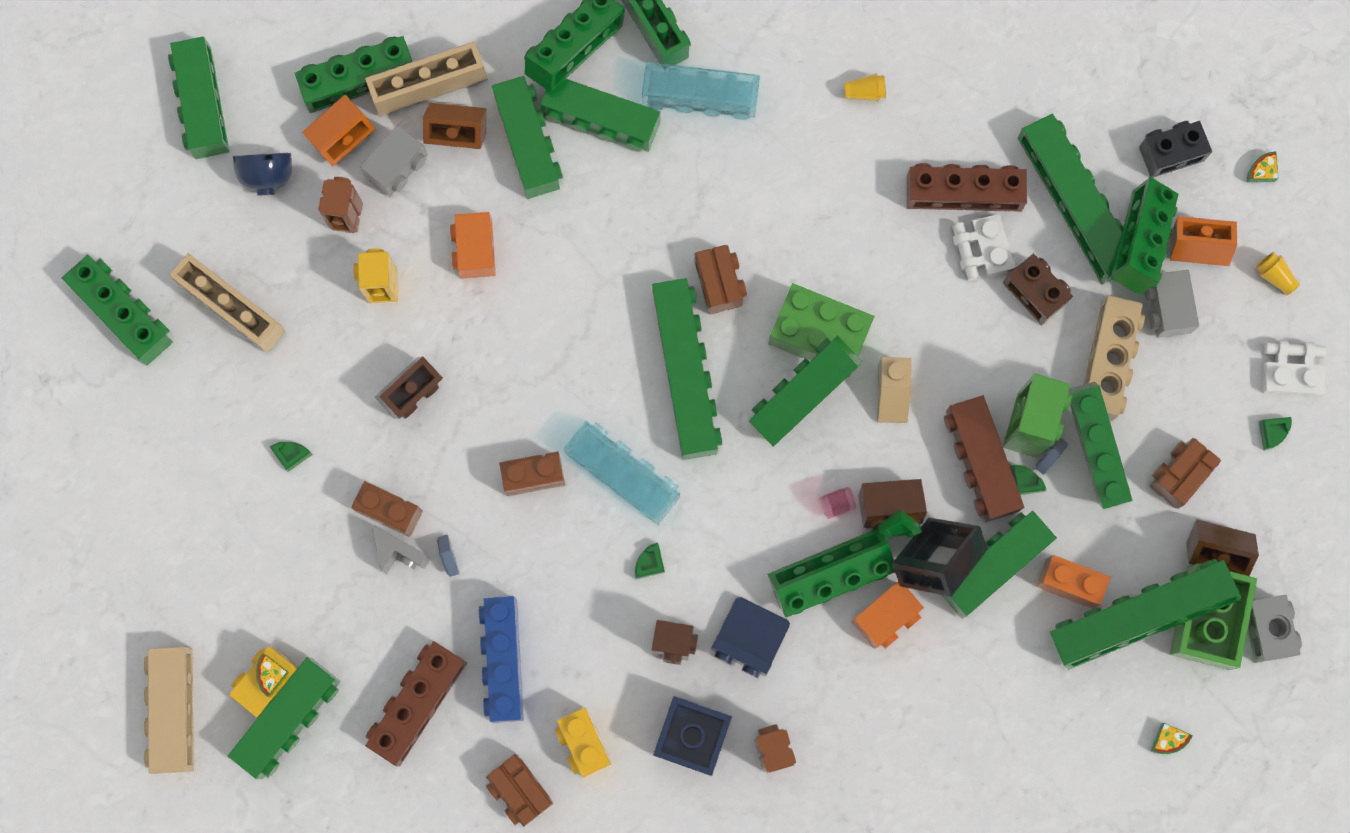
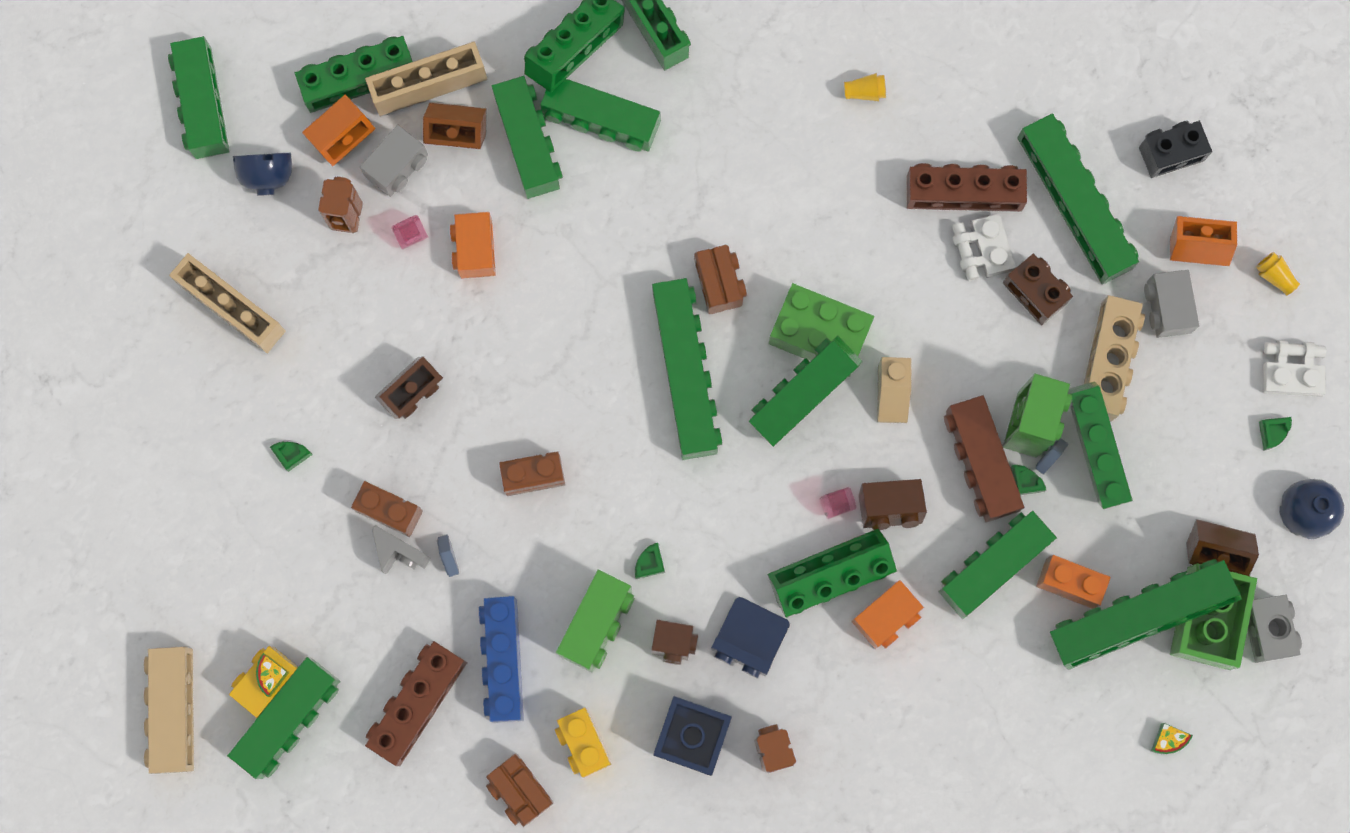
(117, 309): green brick -> none
(376, 276): yellow brick -> none
(409, 232): none -> clear pink brick
(596, 621): none -> bright green brick
(622, 472): clear light blue brick -> none
(700, 90): clear light blue brick -> none
(899, 525): green tile -> none
(918, 573): black window -> none
(1145, 236): green brick -> none
(1184, 473): dark orange brick -> none
(1264, 169): tile -> none
(1312, 508): none -> dark blue cylinder

